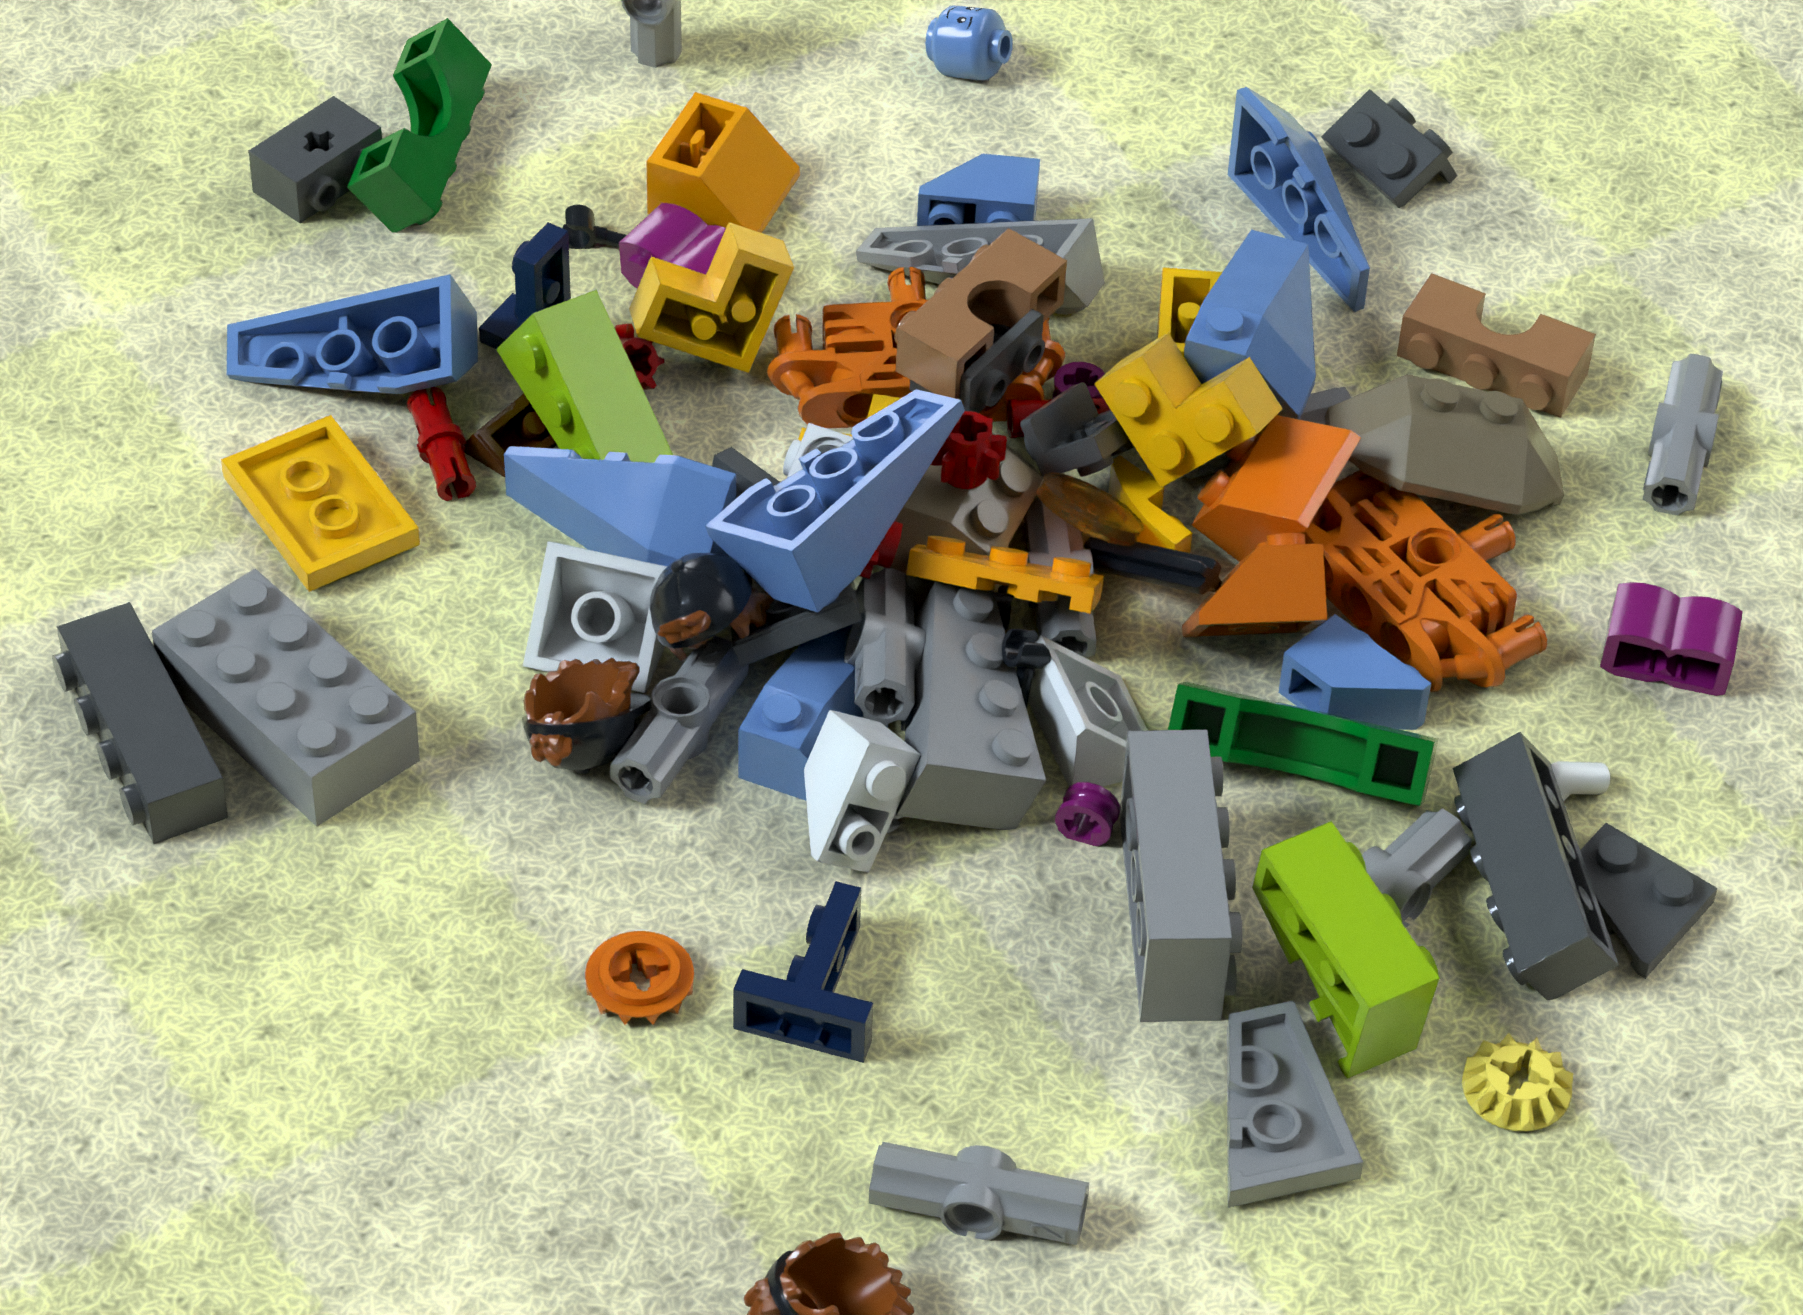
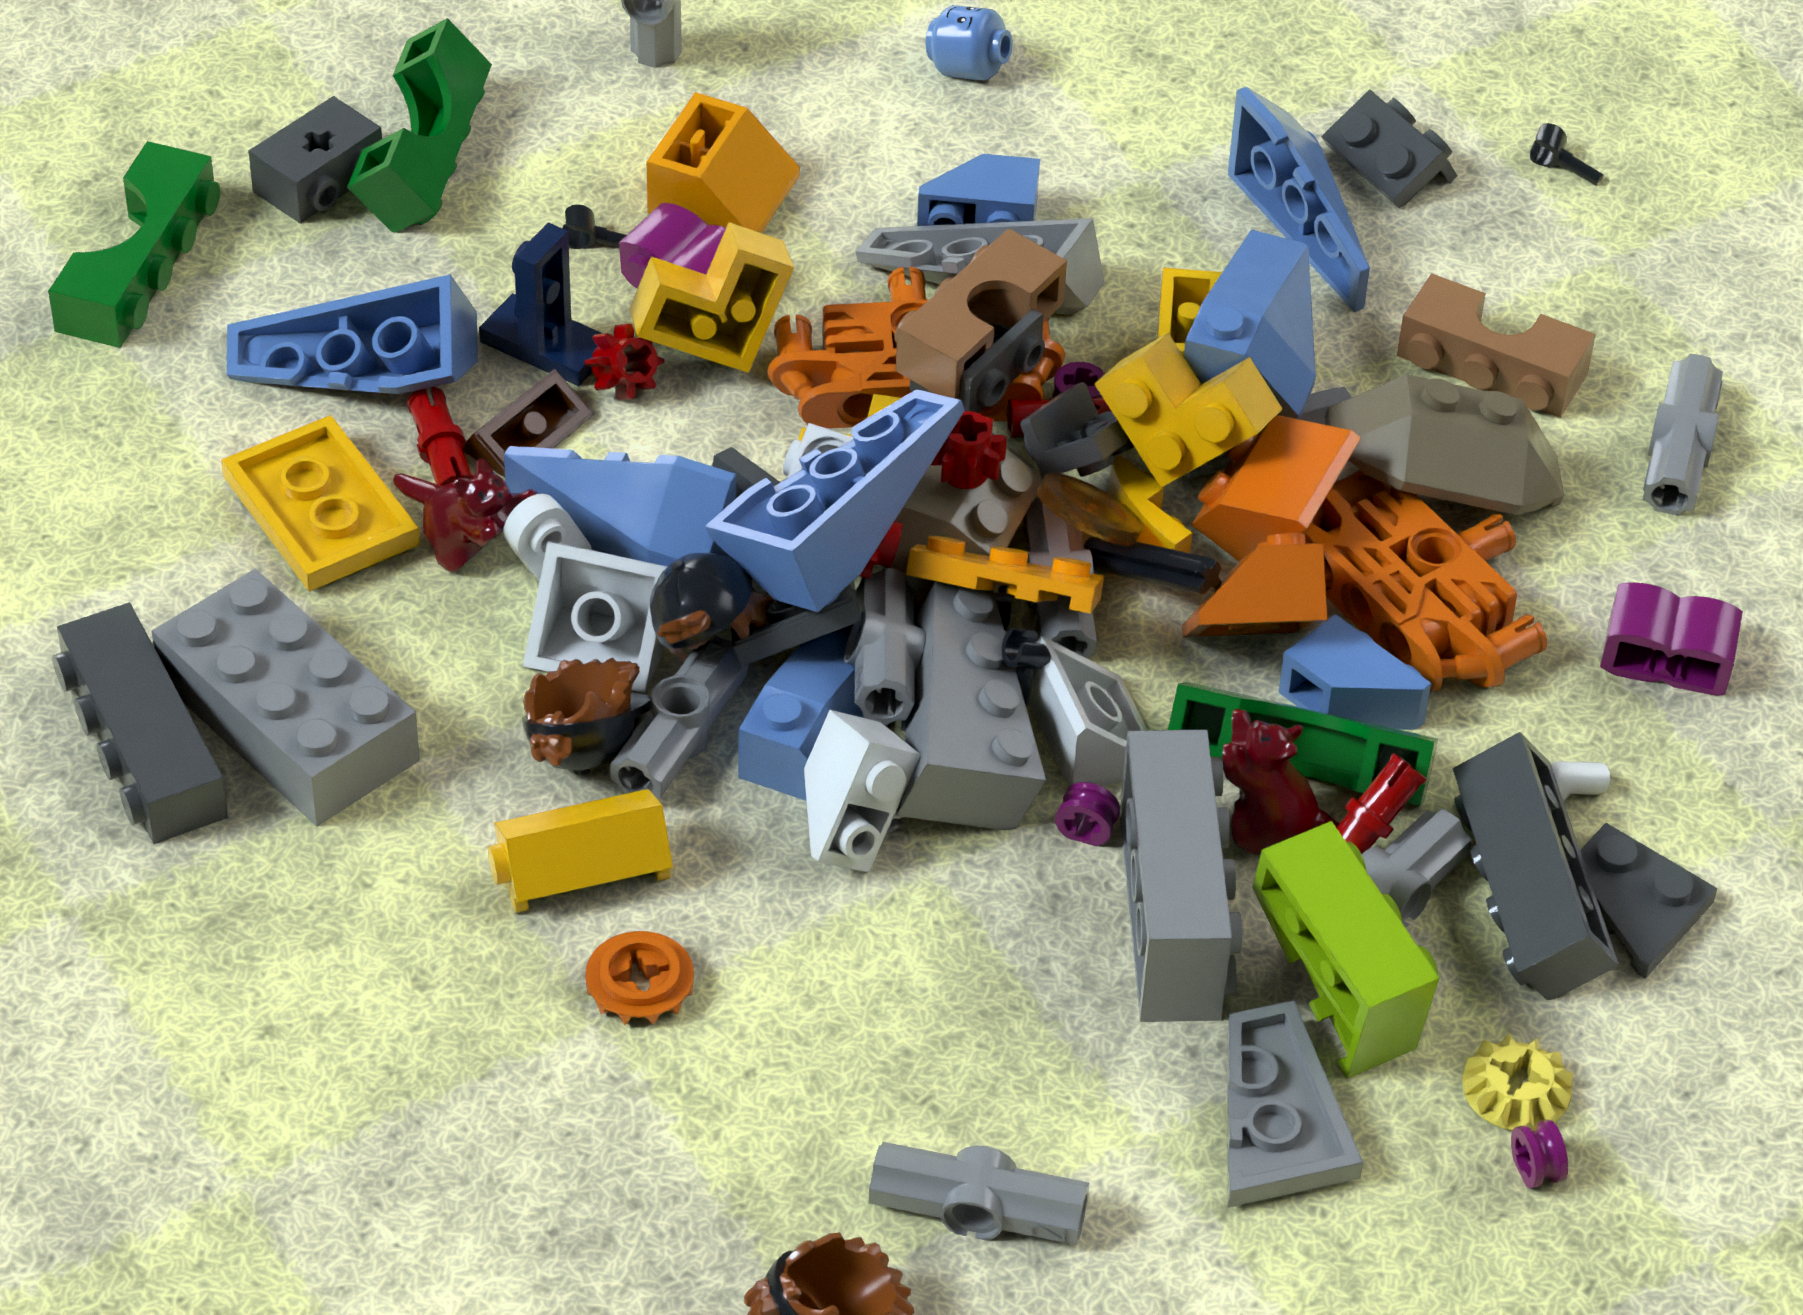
(110, 289): none -> green arch
(463, 513): none -> dark red animal
(536, 523): none -> white plate
(580, 847): none -> yellow brick
(583, 382): lime wedge -> none
(804, 1005): dark blue bracket -> none
(1273, 794): none -> dark red animal
(1380, 804): none -> red pin
(1539, 1153): none -> magenta bush
(1549, 151): none -> black hand

